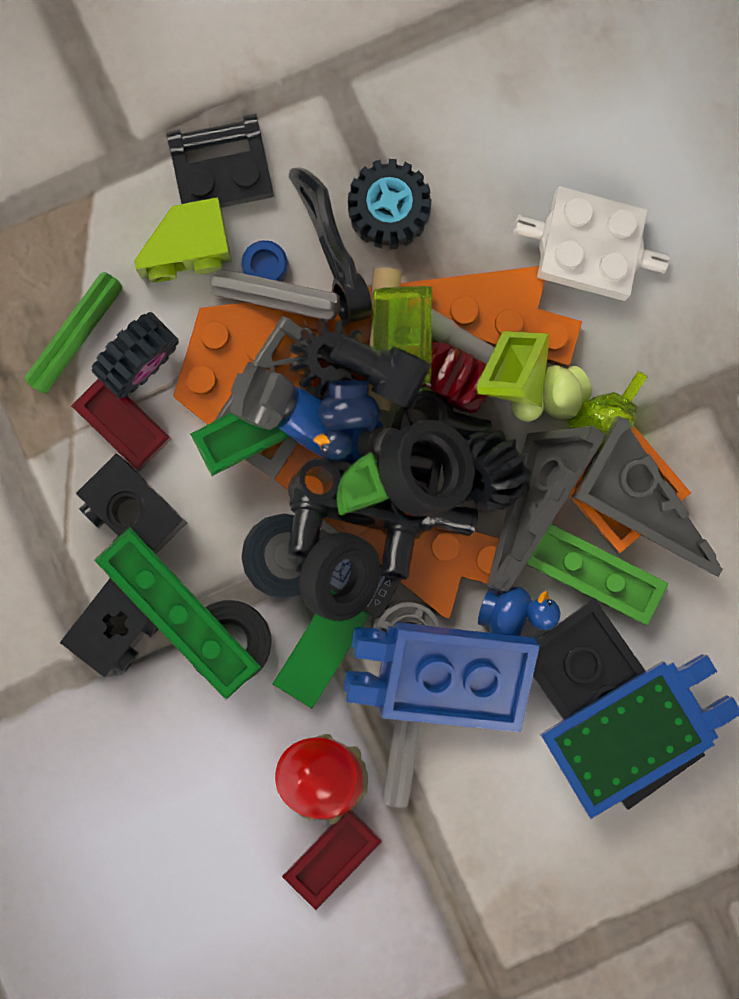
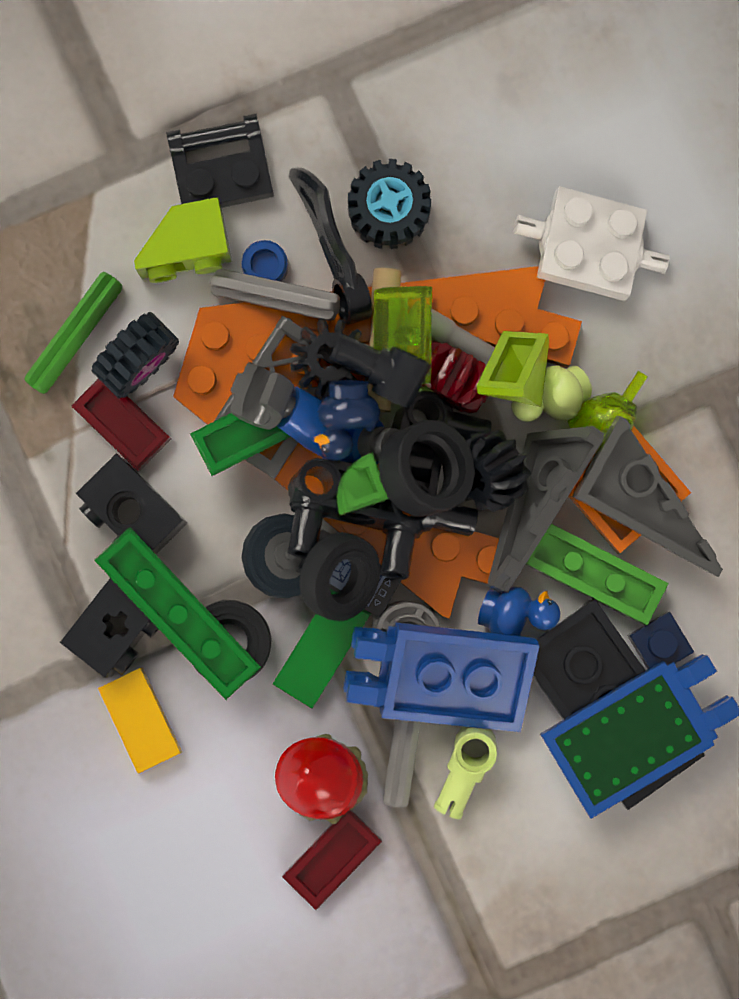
(140, 720): none -> yellow tile
(465, 771): none -> yellowish green pin
(660, 641): none -> dark blue plate

